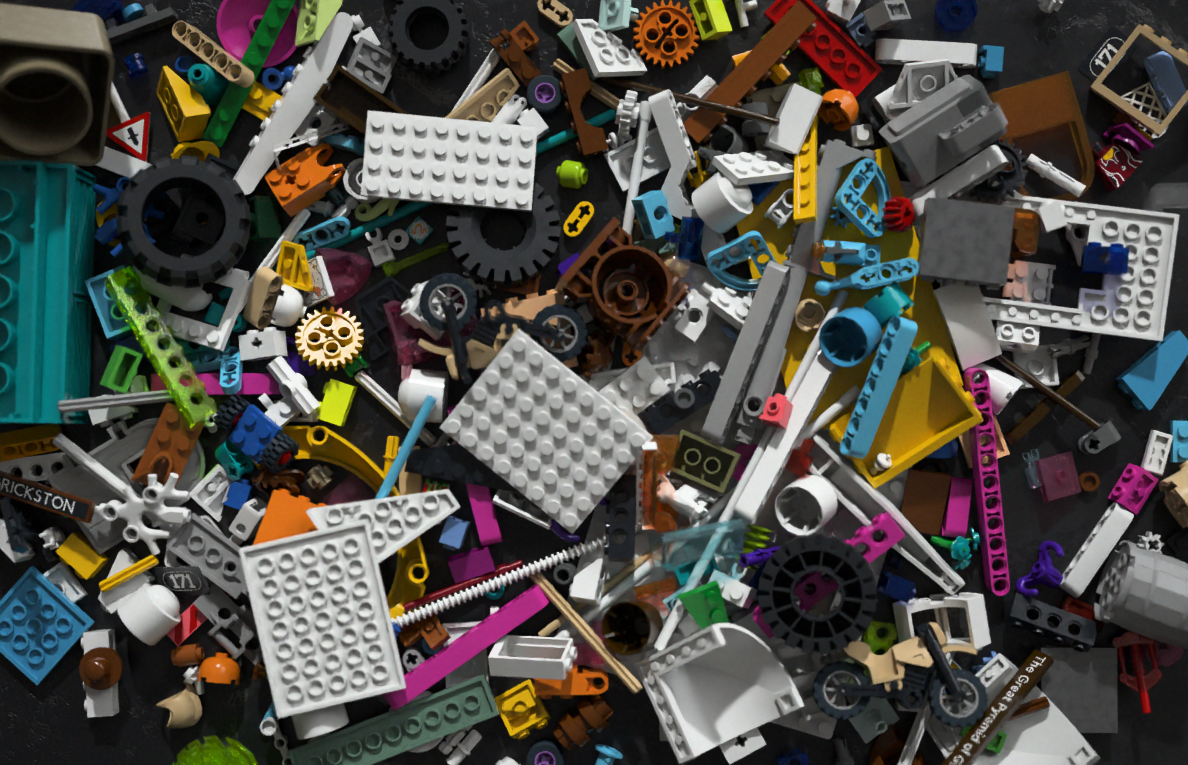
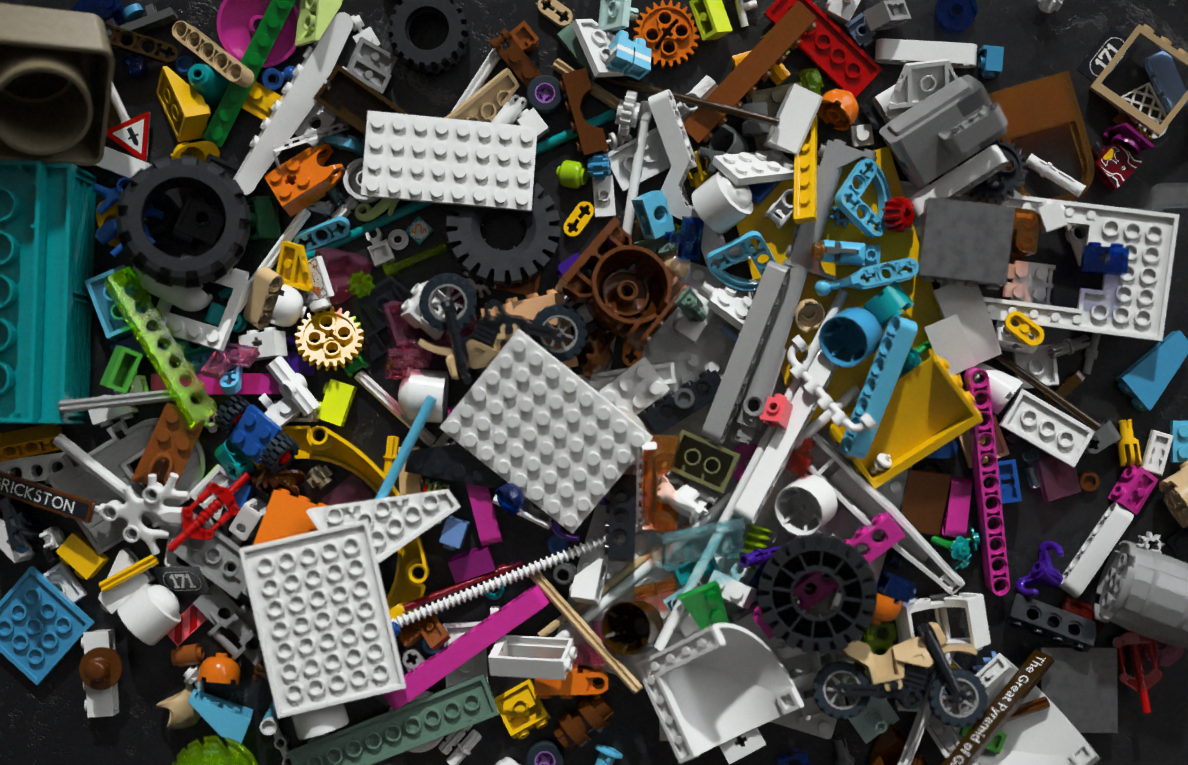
(138, 41): none -> dark brown beam
(192, 528): none -> red bar
(223, 715): none -> medium azure slope
(232, 355): none -> clear pink plate
(320, 305): none -> white tile
(360, 284): none -> clear neon green gear
(400, 359): none -> clear pink plate
(510, 498): none -> clear blue hair
(556, 544): none -> blue plate
(599, 167): none -> dark azure gear
(604, 197): none -> white plate
(629, 56): none -> medium azure hips
(691, 305): none -> sand green hinge
(825, 400): none -> white bar
(886, 609): none -> orange cylinder
(951, 343): none -> white sticker
(1009, 481): none -> blue brick
(1024, 327): none -> yellow plate
(1047, 428): none -> white plate
(1128, 446): none -> yellow arm

